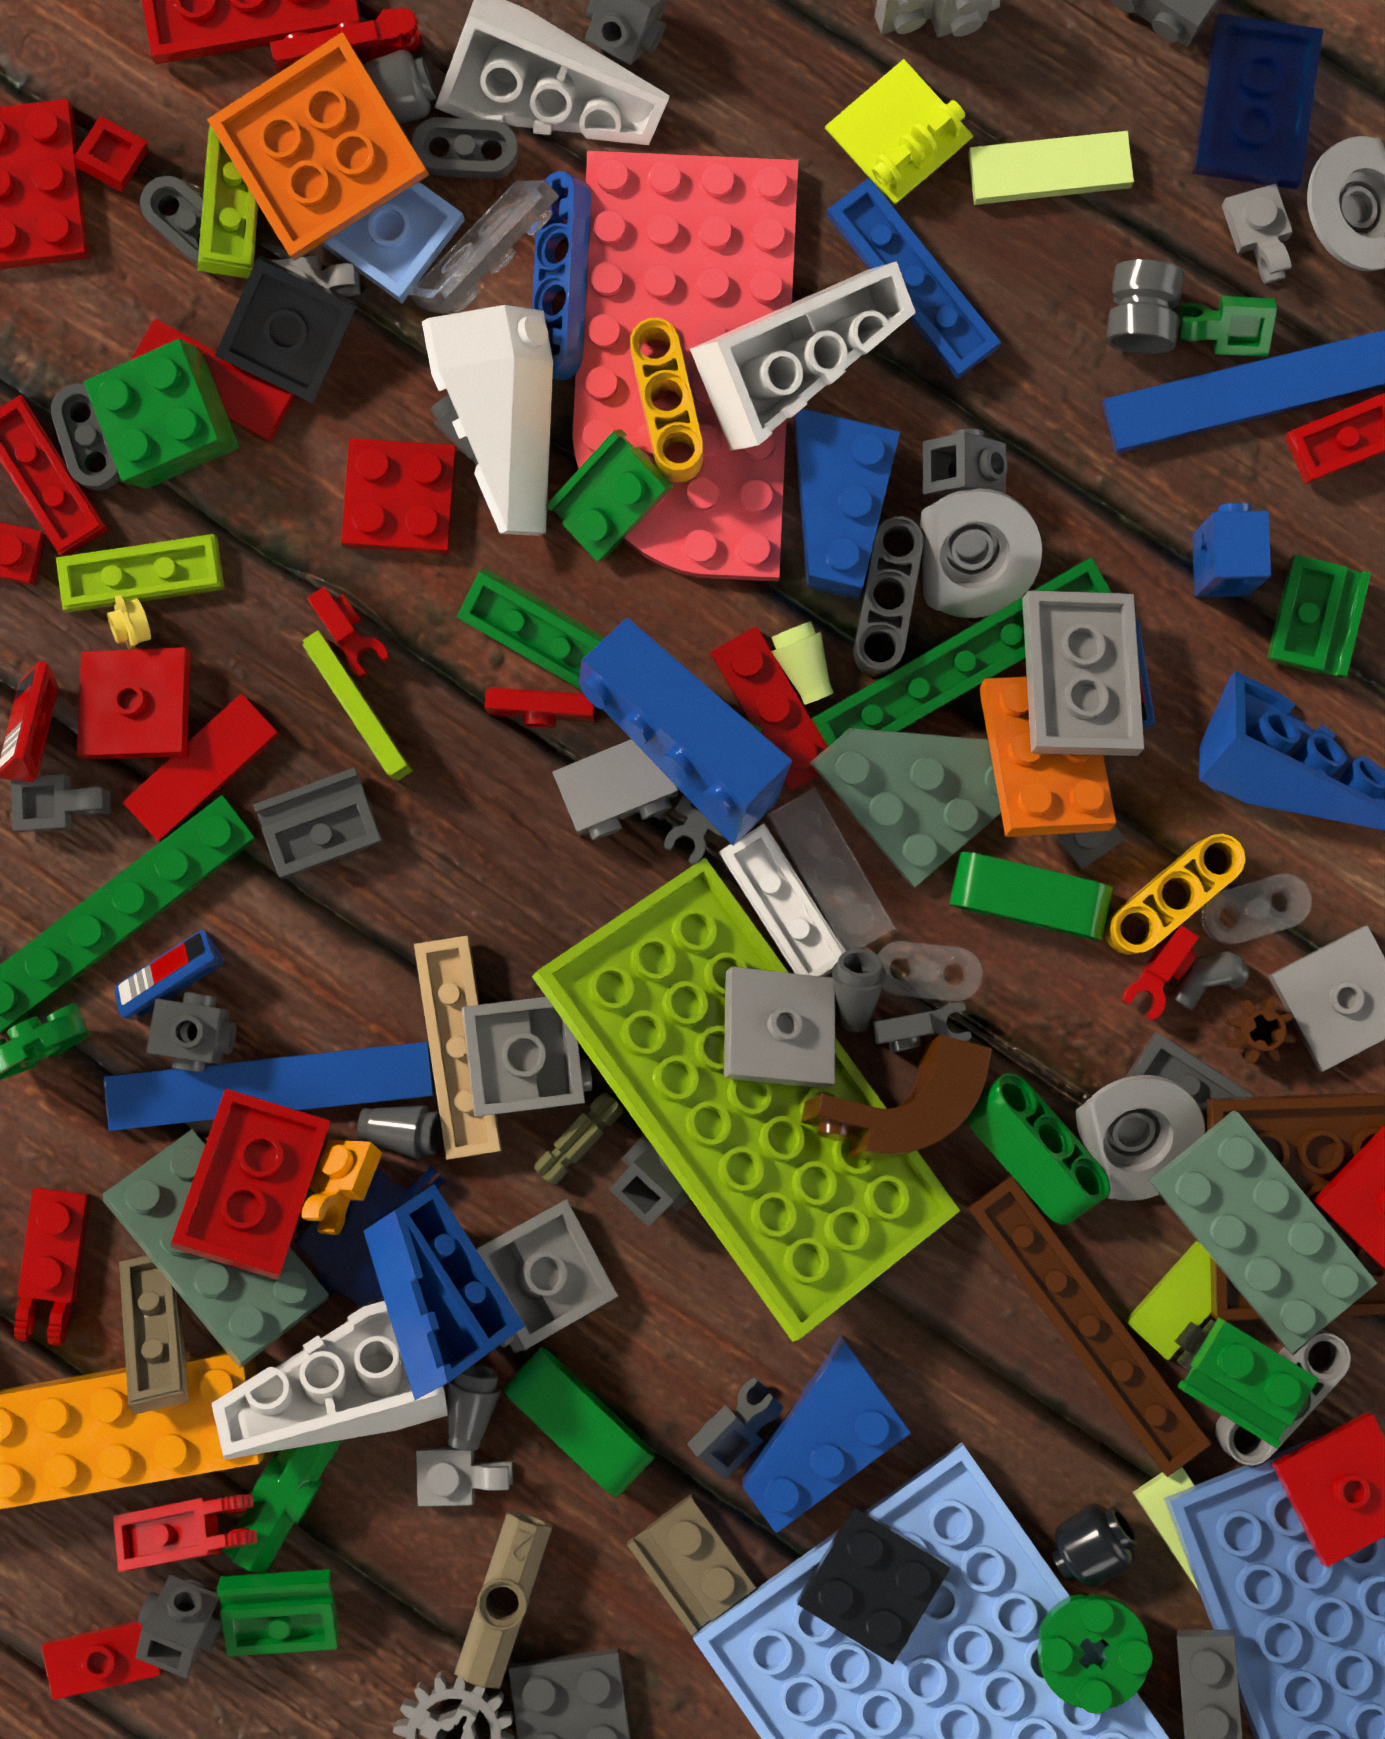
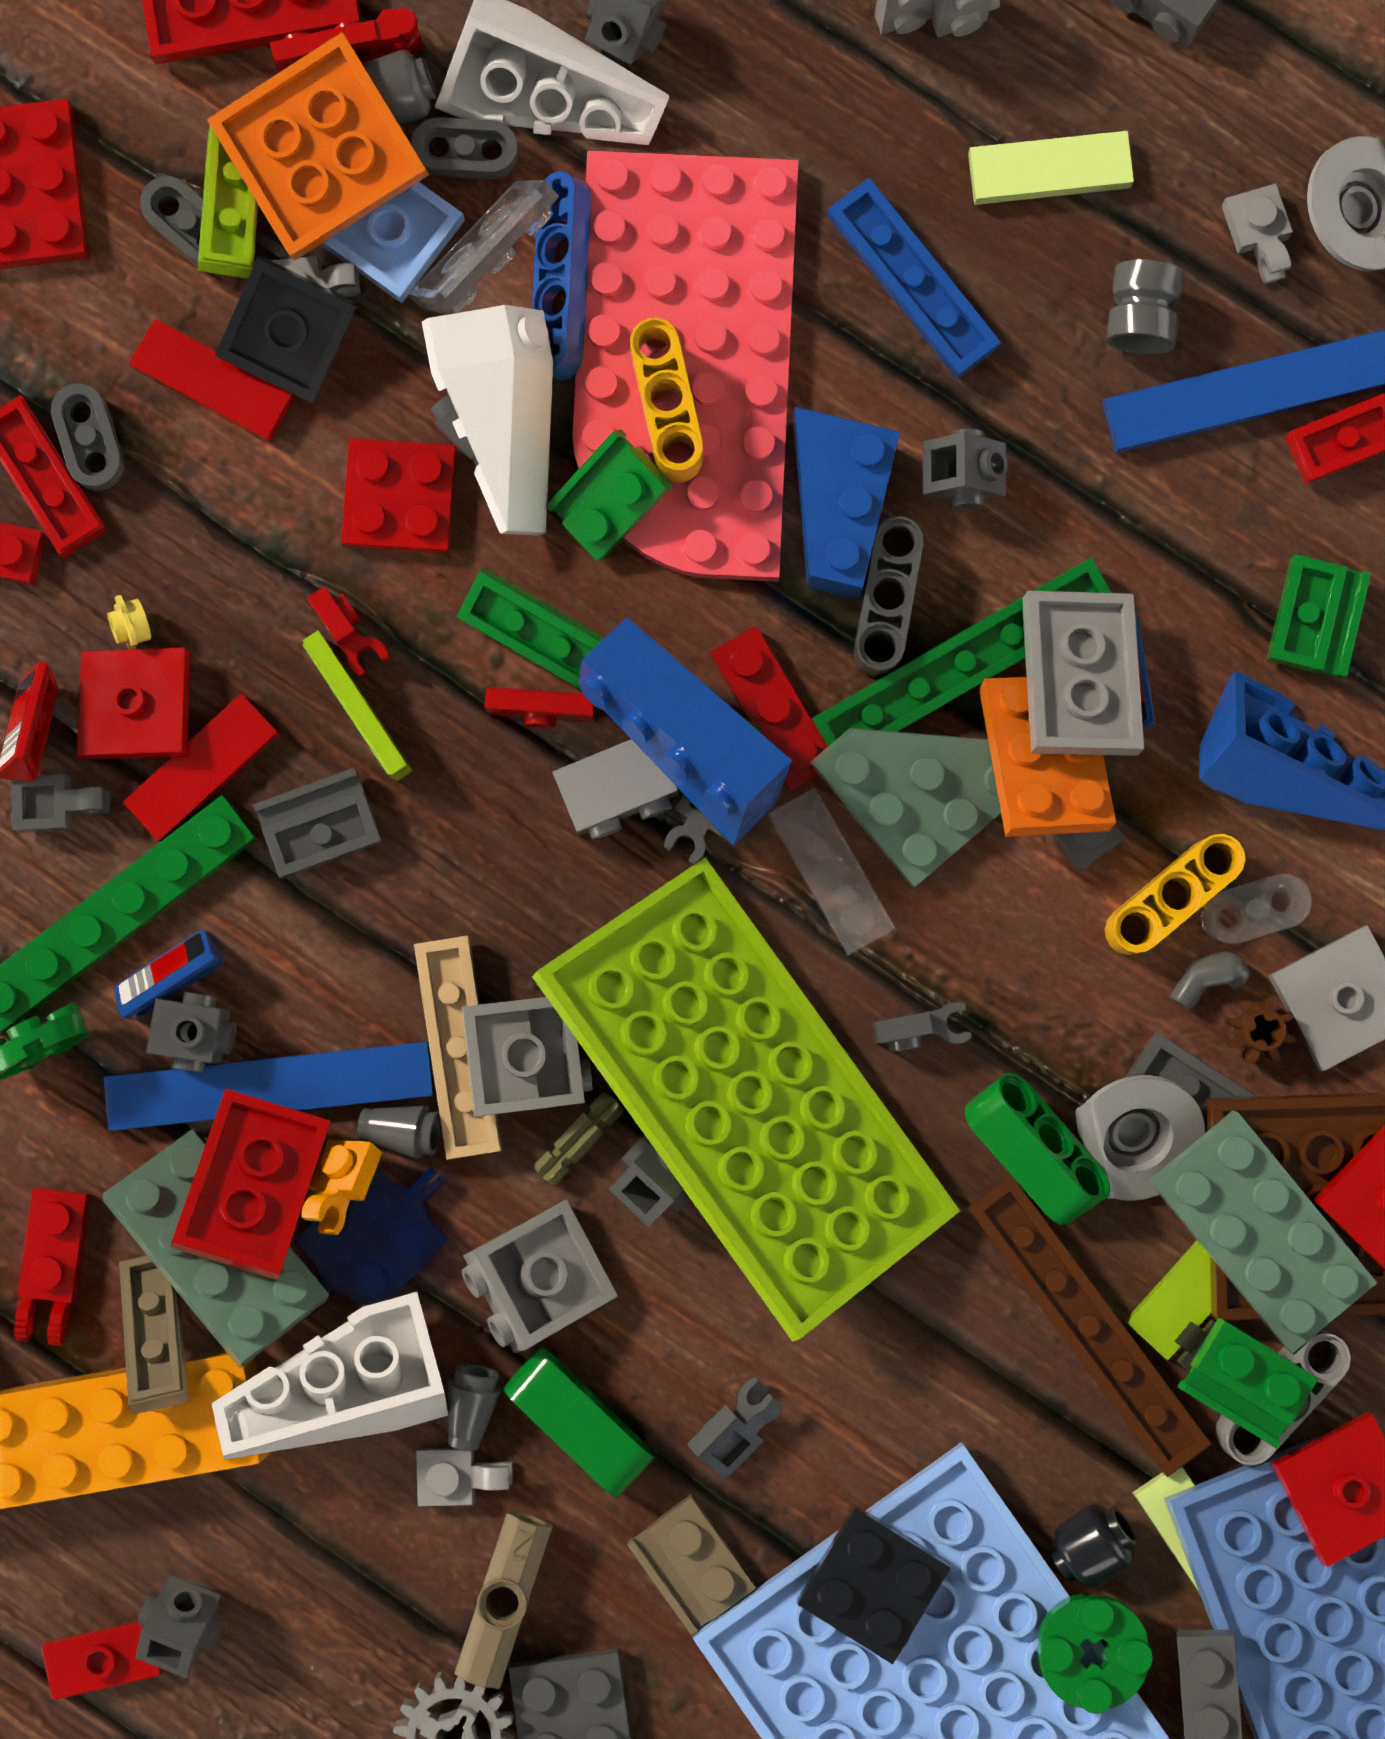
(111, 154): red plate -> none
(140, 573): lime tile -> none
(161, 414): green brick -> none
(178, 1532): red hinge -> none
(278, 1612): green plate -> none
(280, 1501): green piece -> none
(437, 1292): blue wedge -> none
(779, 1028): light grey plate -> none
(782, 903): white tile -> none
(786, 357): white wedge -> none
(804, 661): yellowish green cone -> none
(823, 1440): blue wedge -> none
(857, 987): dark grey cone -> none
(900, 131): neon yellow hinge -> none
(927, 971): clear plate -> none
(942, 1097): reddish brown arch -> none
(977, 552): light grey hat -> none
(1031, 896): green beam -> none
(1169, 960): red plate -> none
(1231, 552): blue brick -> none
(1238, 328): green plate -> none
(1257, 101): clear blue plate -> none

